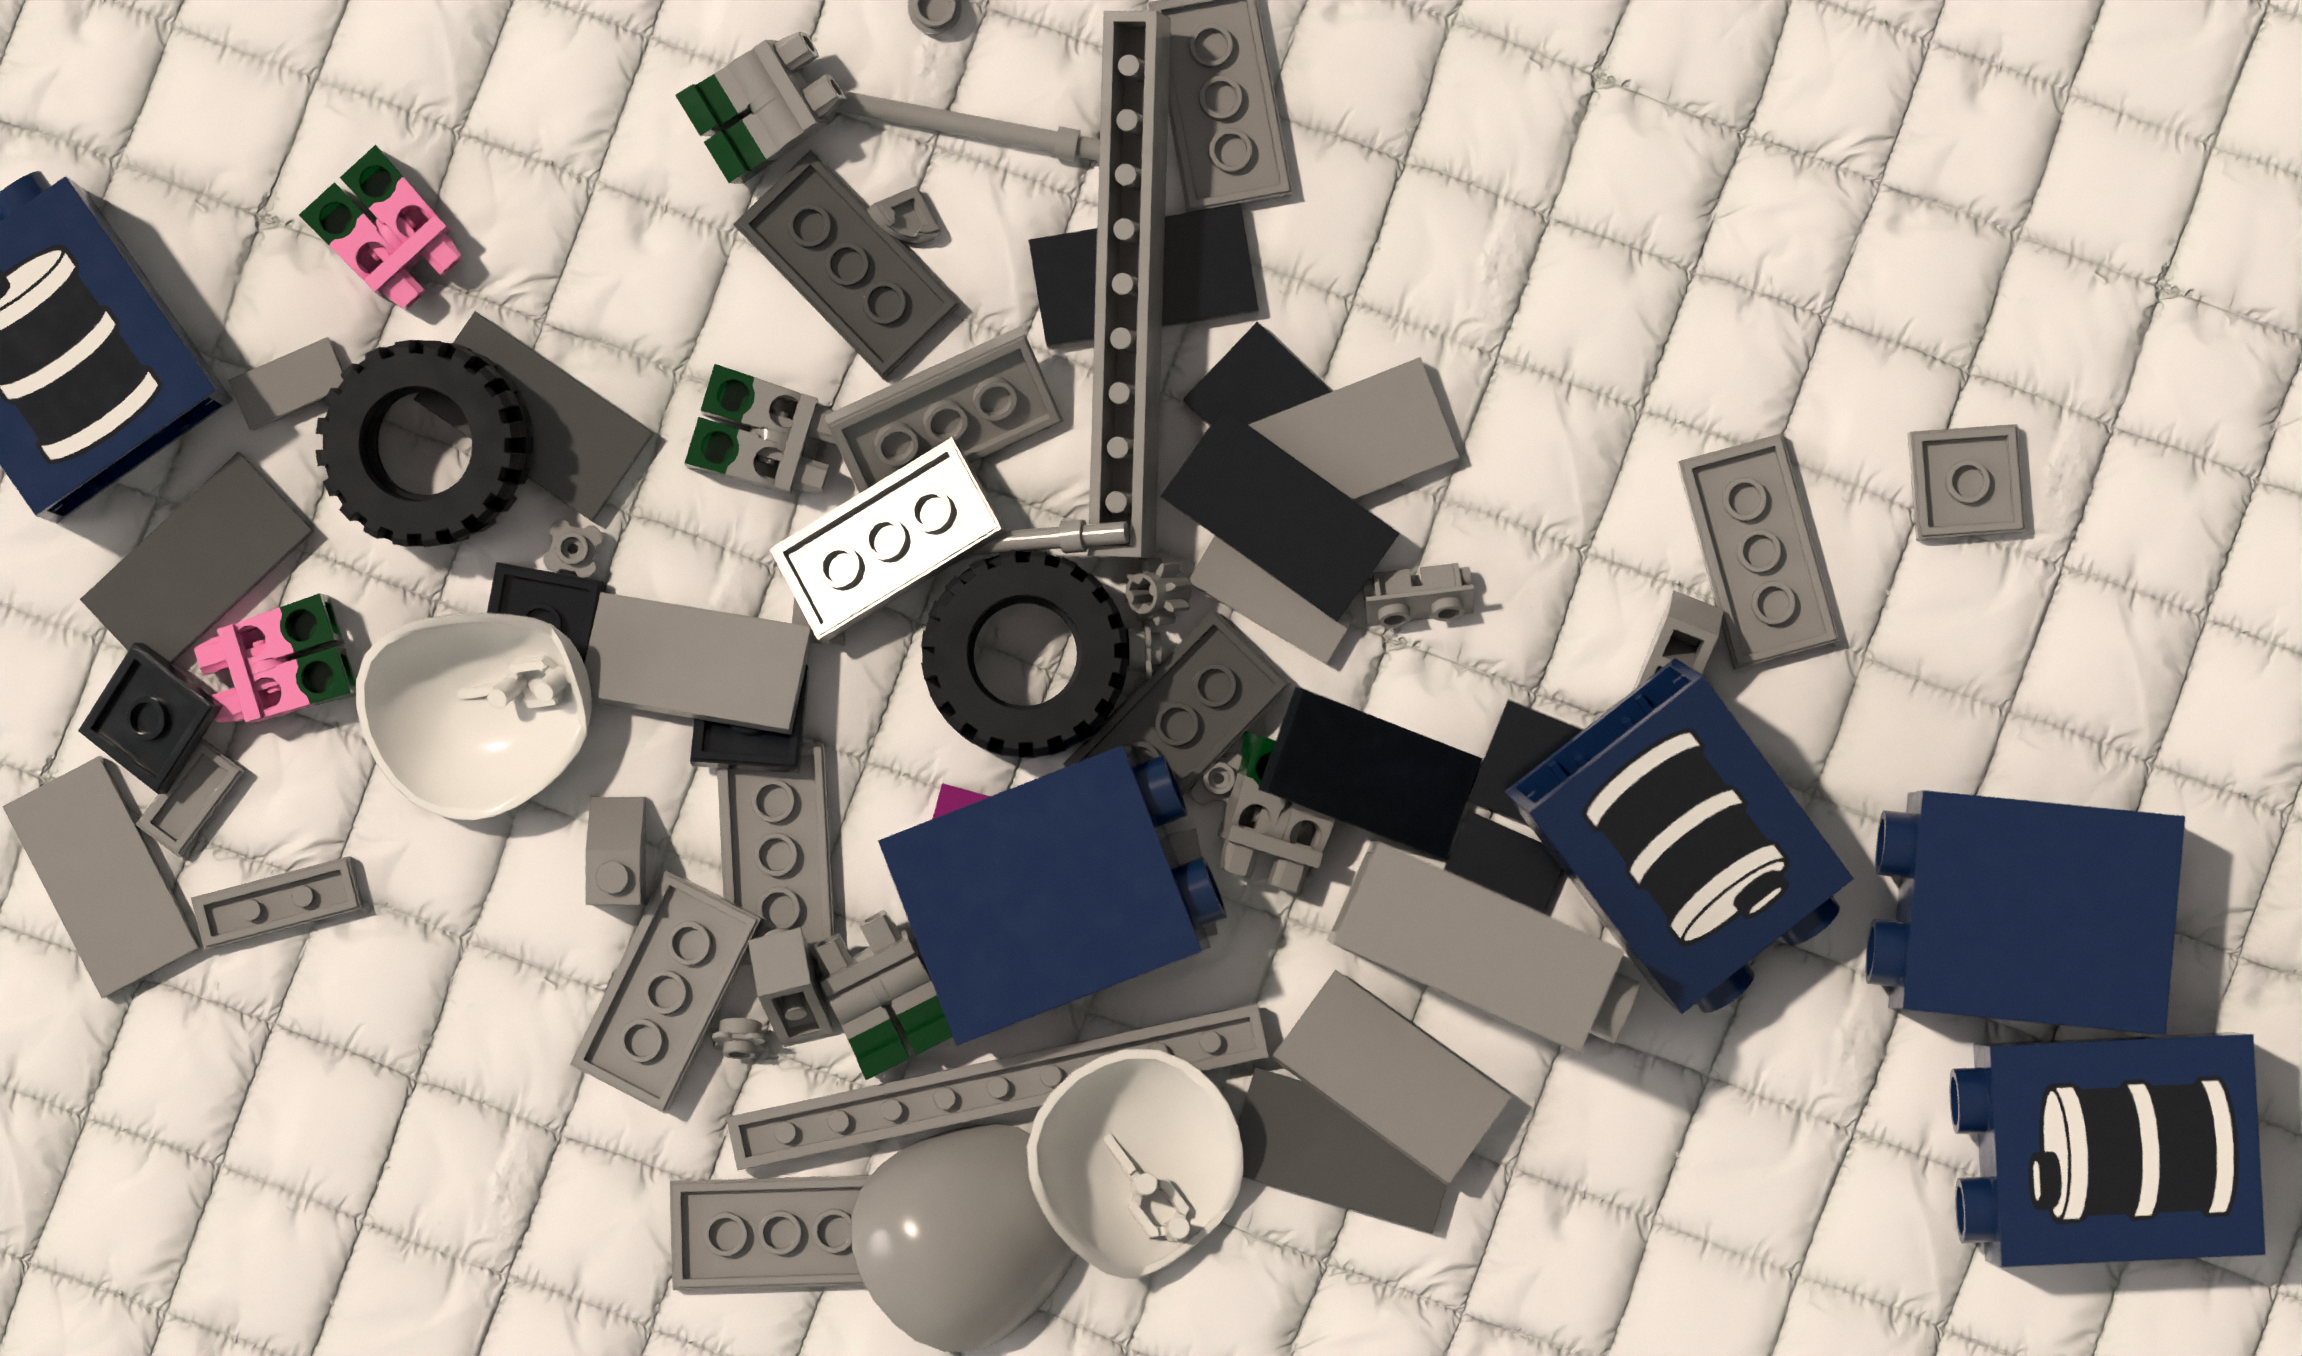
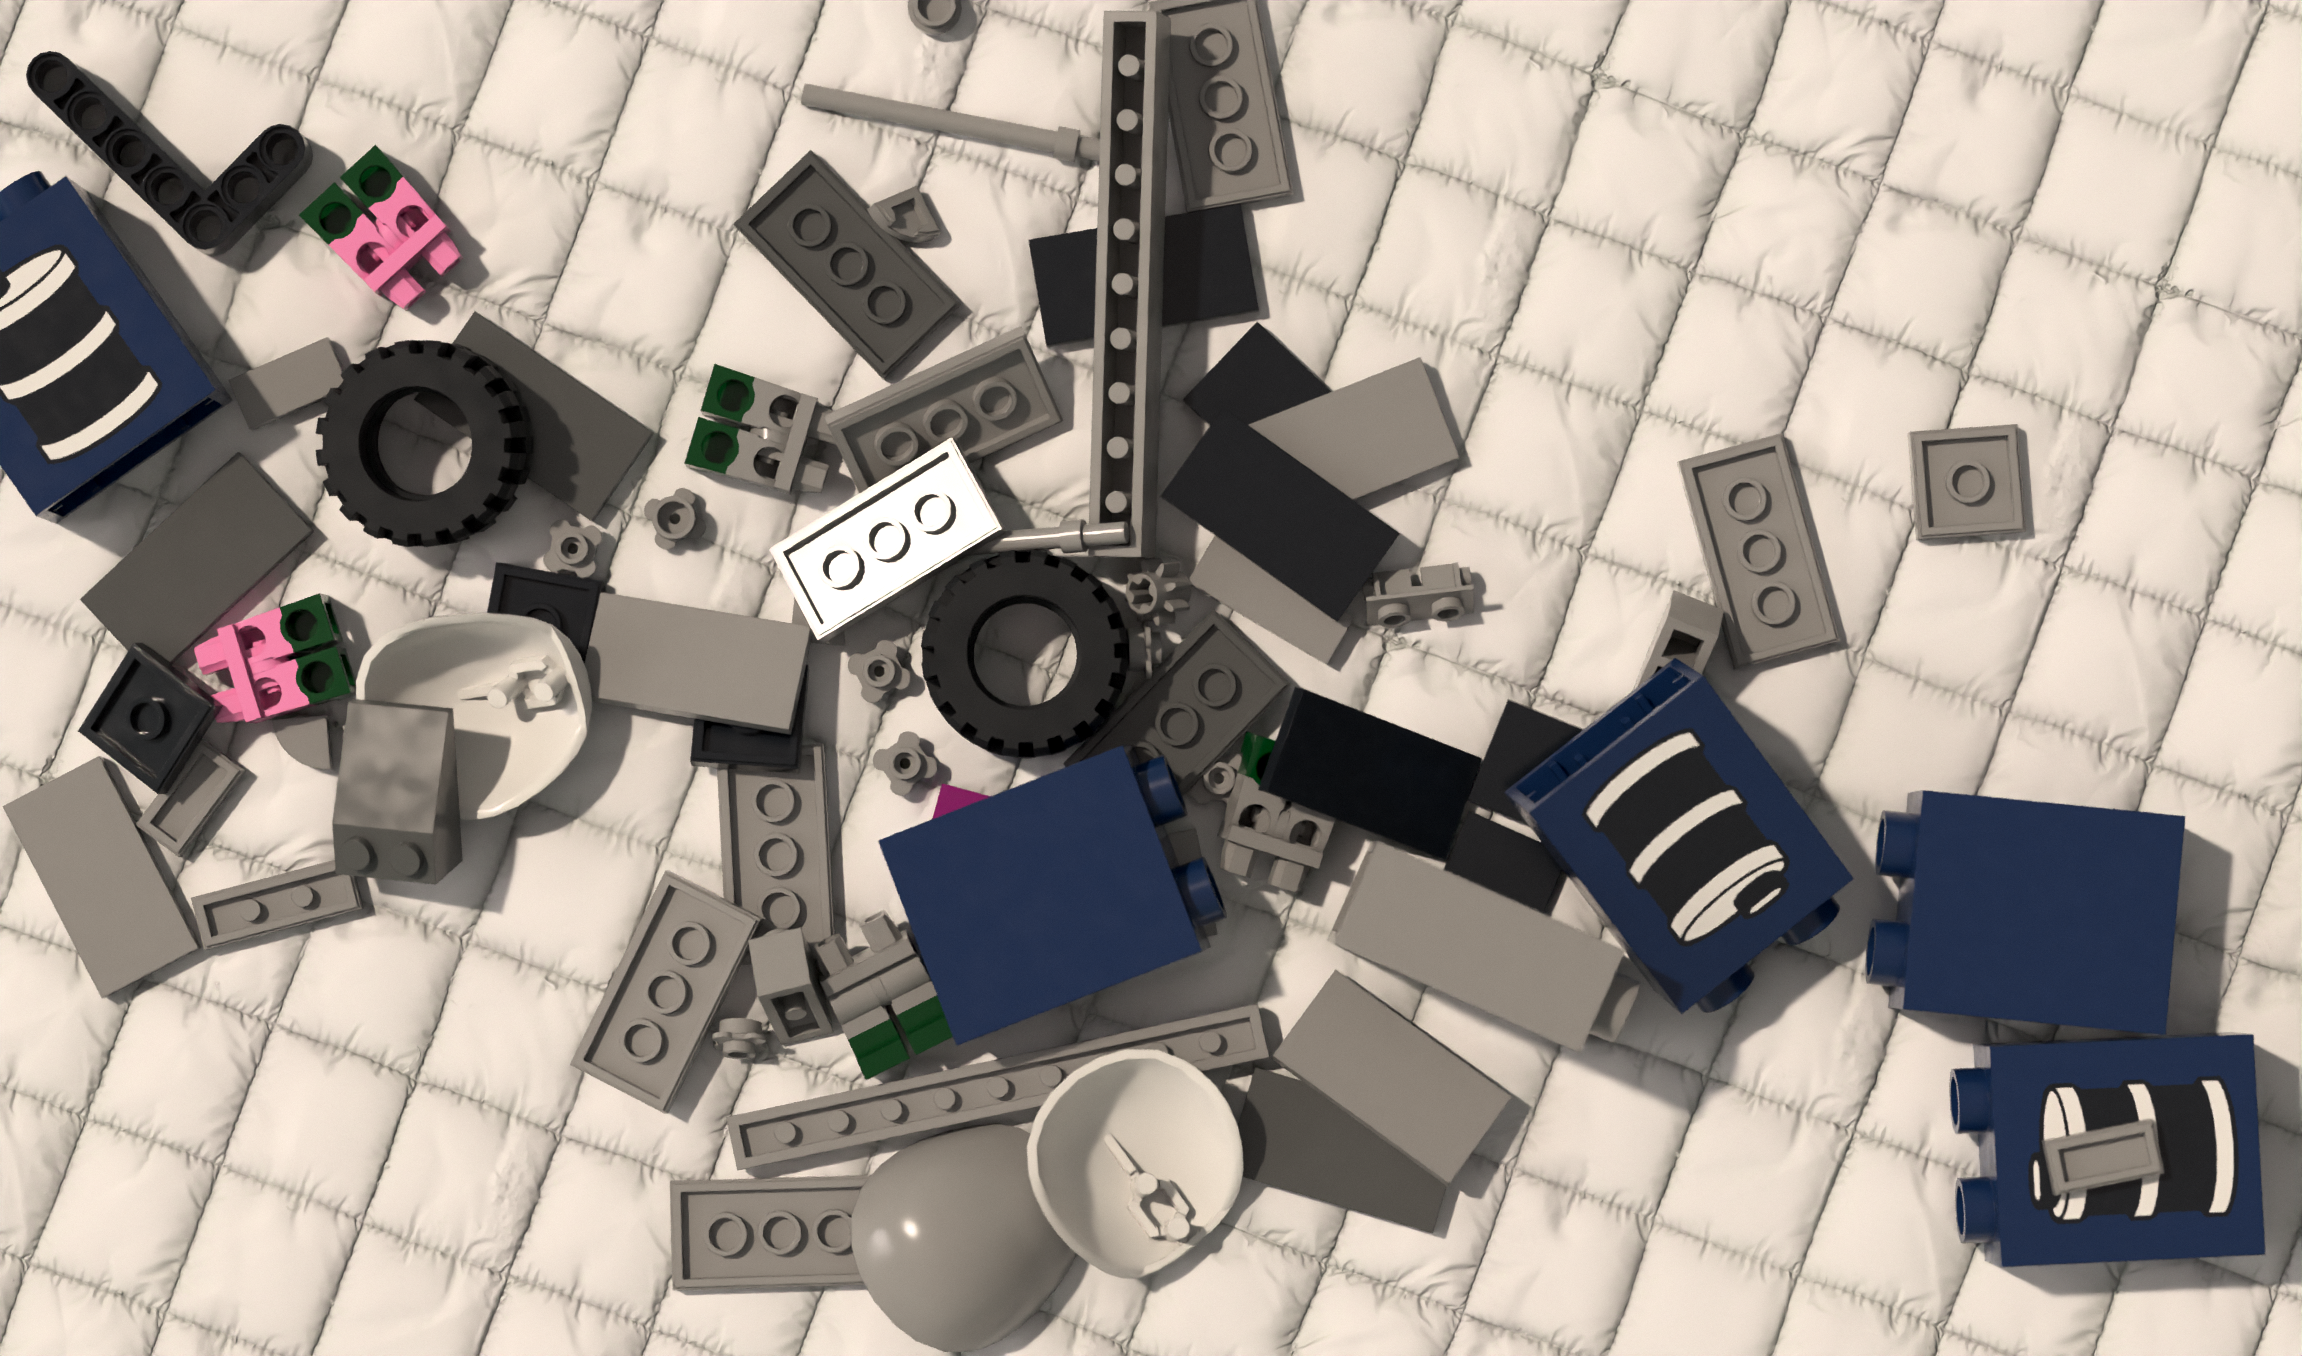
(158, 166): none -> black beam
(306, 740): none -> light grey tile
(397, 793): none -> slope
(616, 851): light grey slope -> none
(660, 512): none -> light grey plate
(771, 88): light grey hips -> none
(894, 675): none -> light grey plate
(920, 764): none -> light grey plate
(2102, 1156): none -> light grey tile

